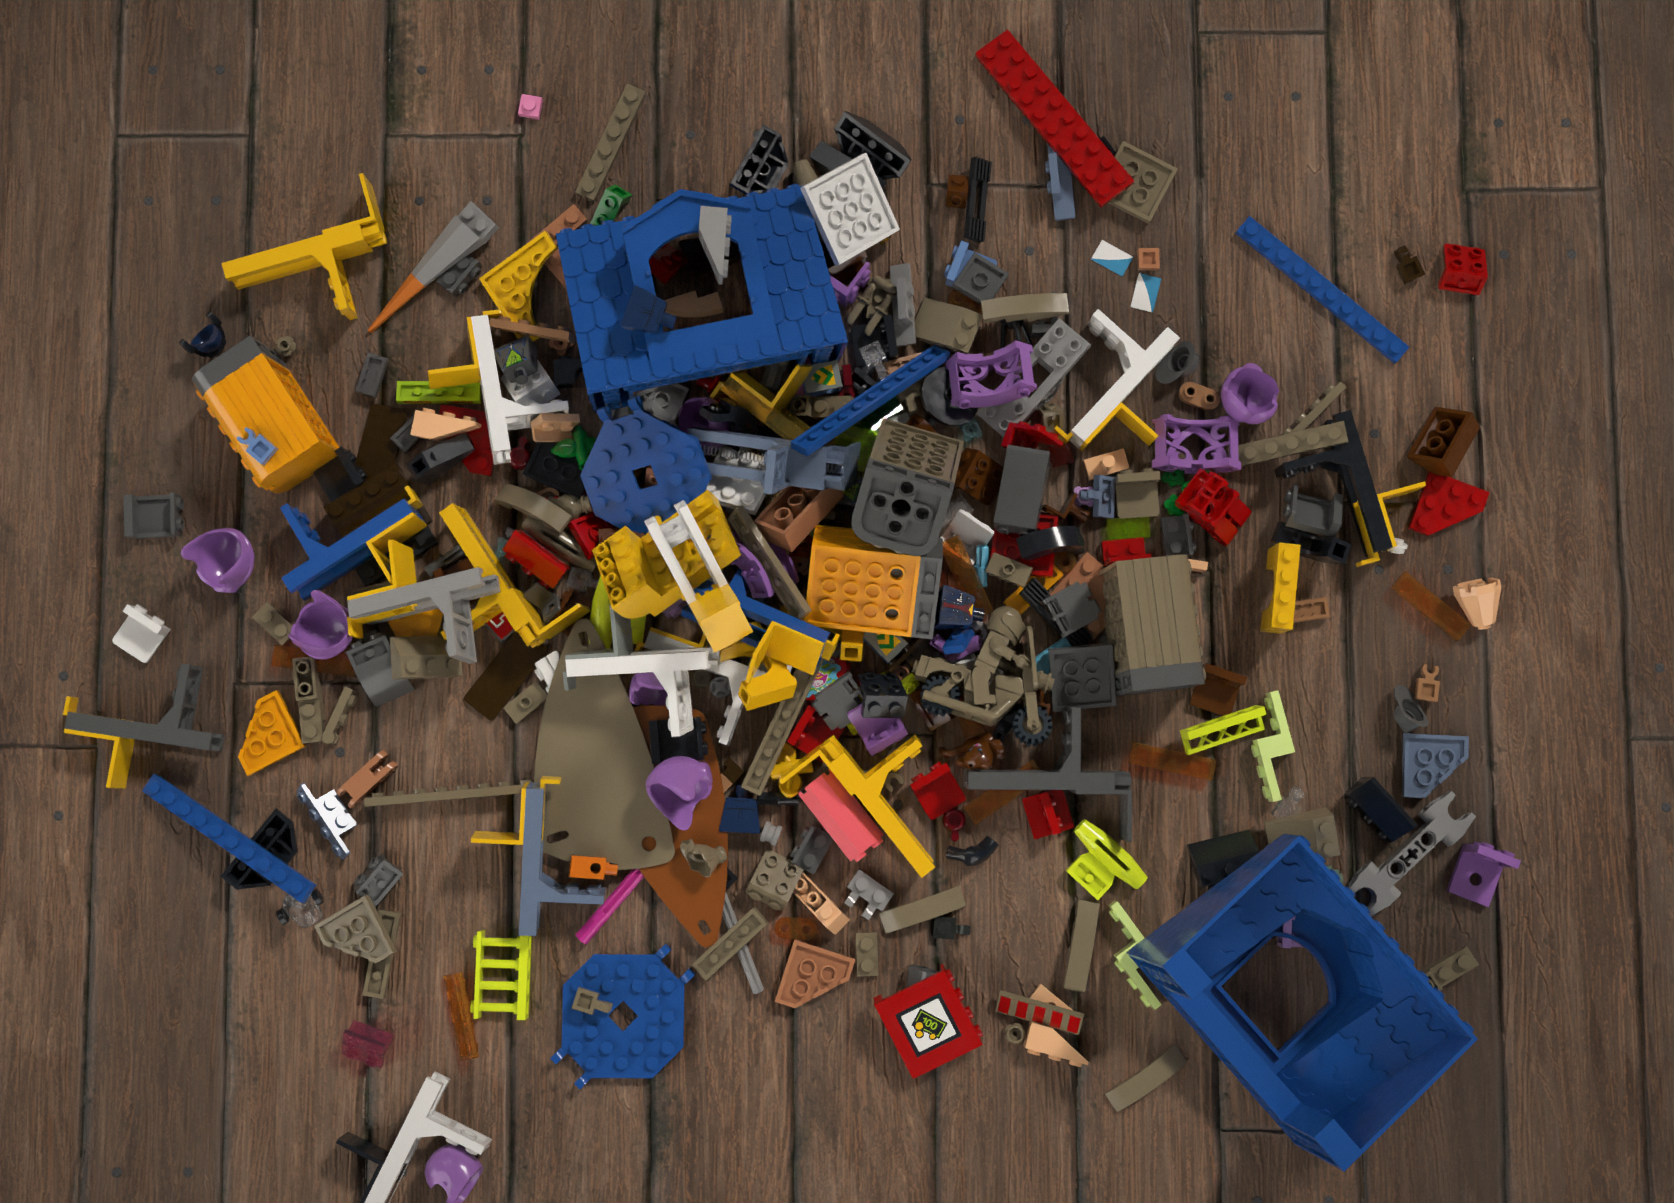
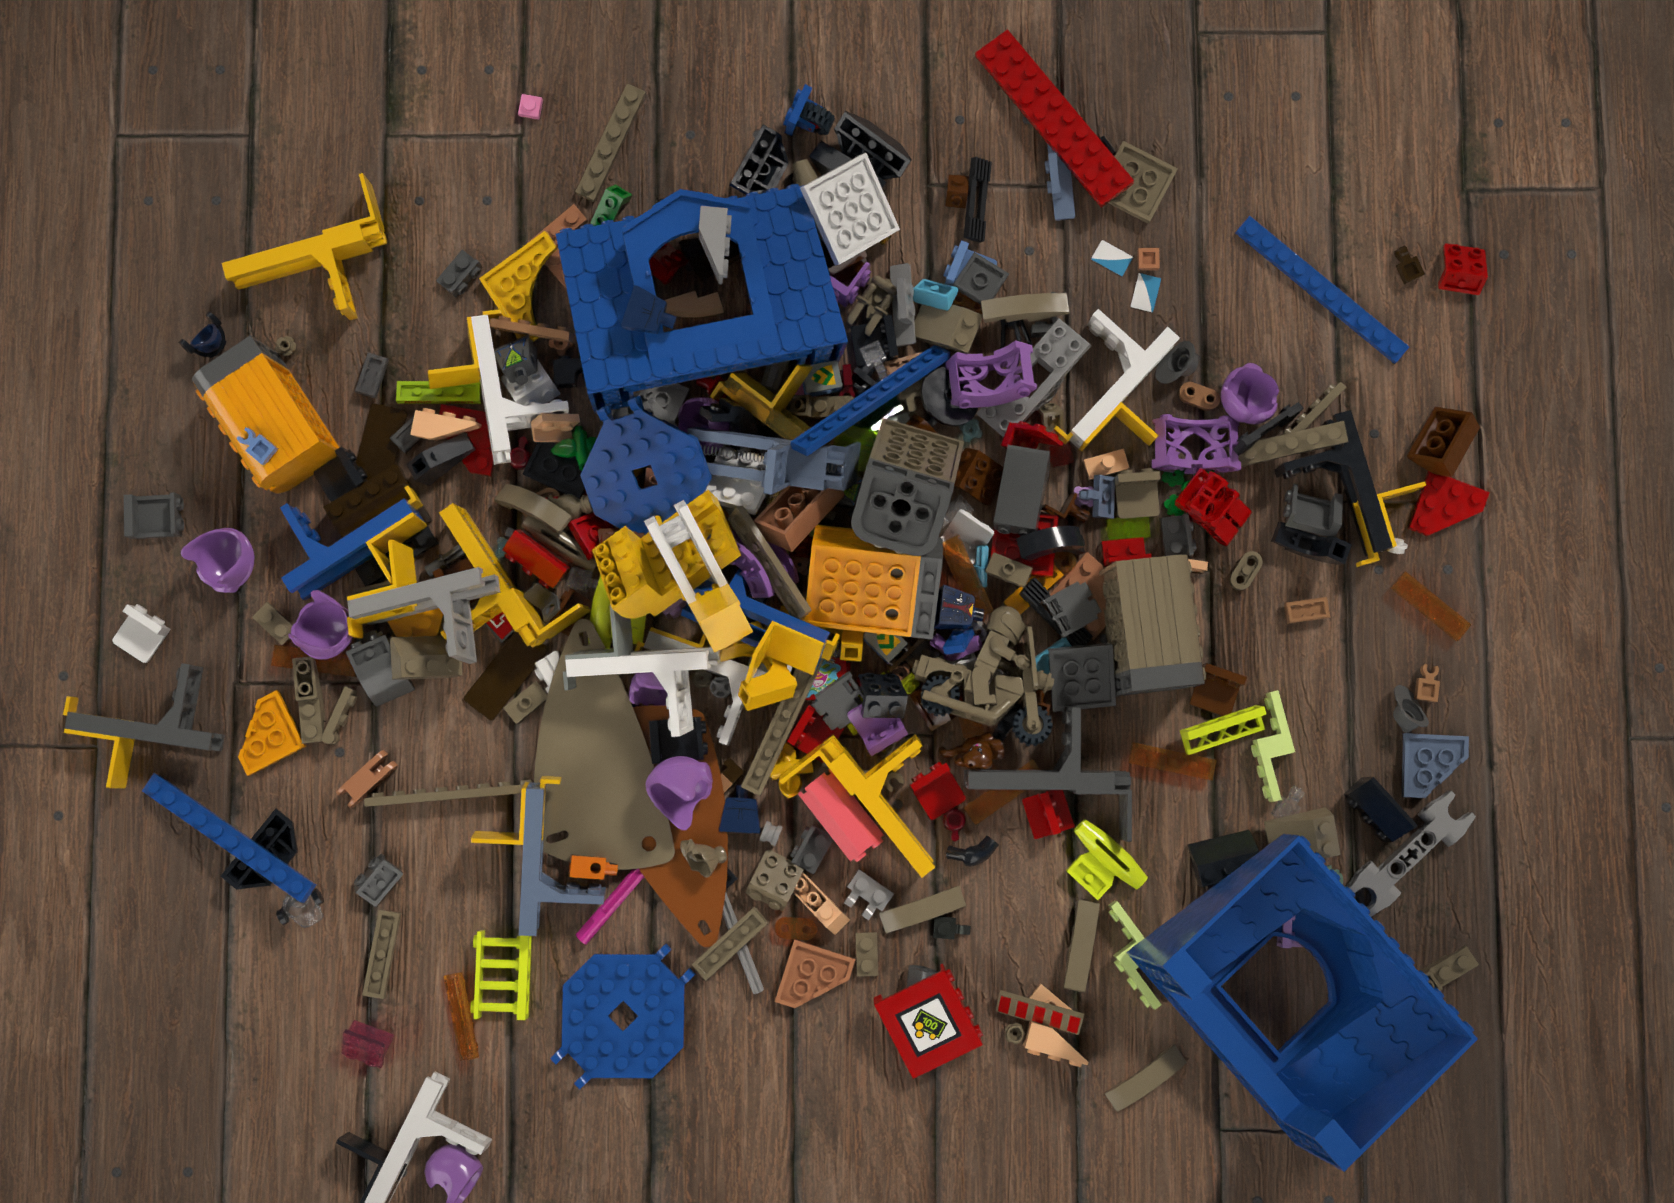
(330, 816): bracket -> none
(357, 931): dark tan plate -> none
(459, 238): light grey plate -> none
(588, 1001): dark tan plate -> none
(776, 798): black axle -> none
(807, 115): none -> plate
(934, 294): none -> medium azure slope
(1245, 571): none -> dark tan plate
(1284, 562): yellow arch -> none
(1287, 414): none -> black container
(1479, 601): light nougat cone -> none
(1487, 864): medium lavender bracket -> none

